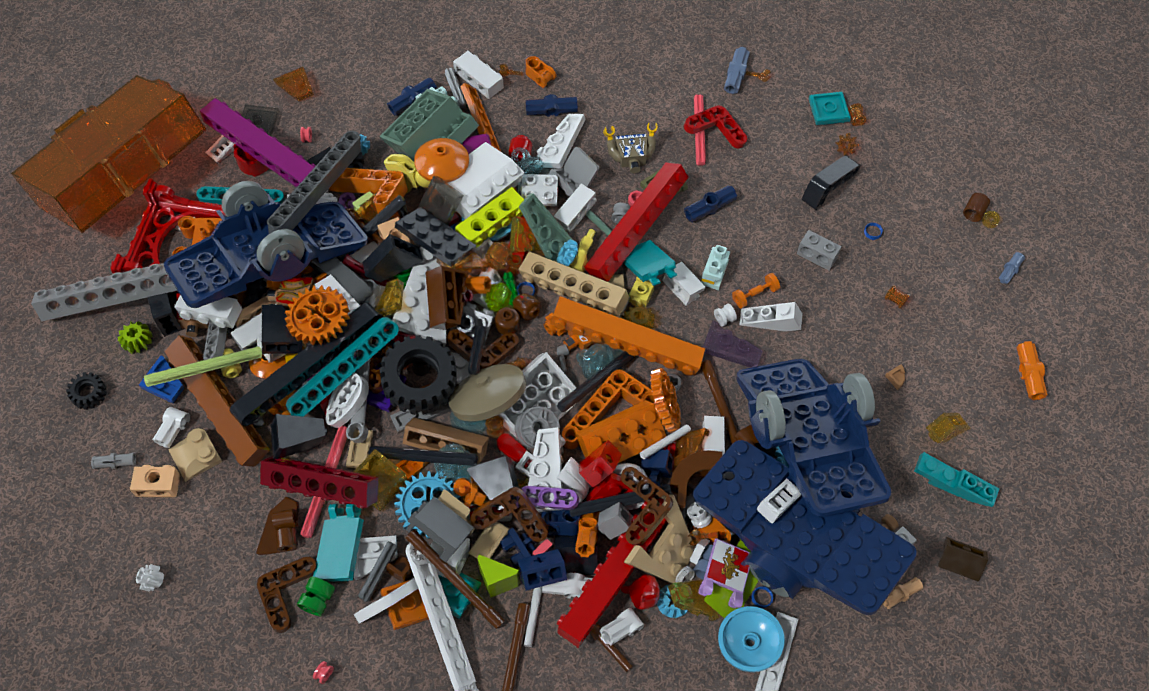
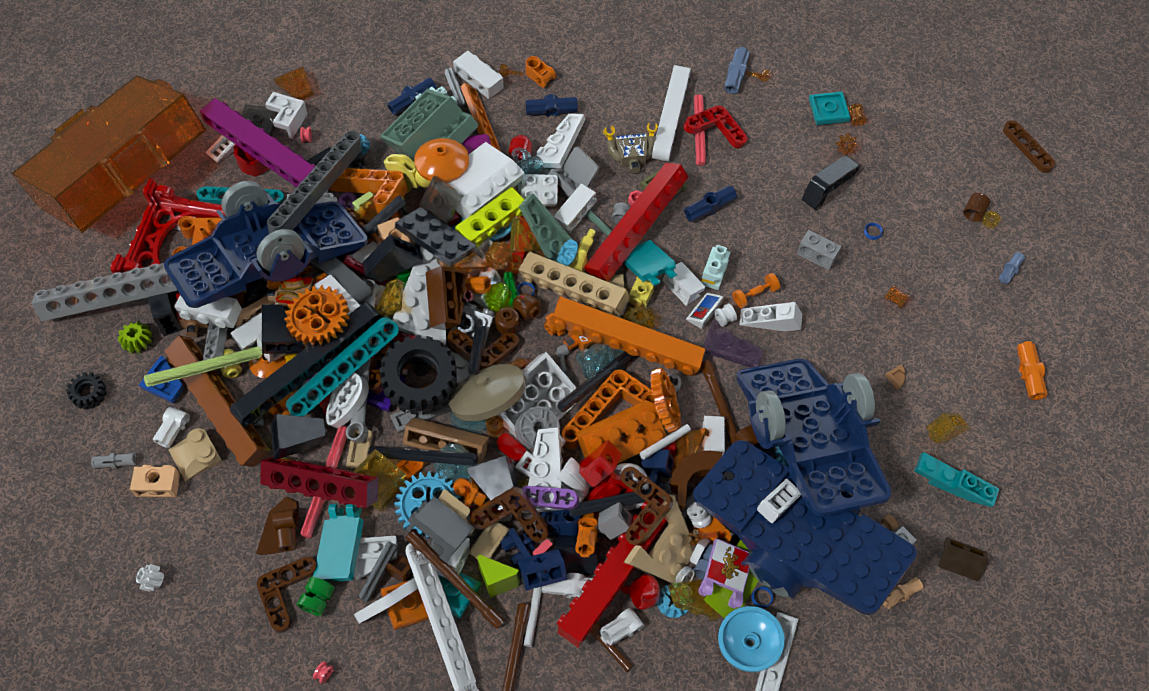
(291, 112): none -> white panel
(671, 113): none -> white beam
(704, 309): none -> slope
(1031, 144): none -> reddish brown beam

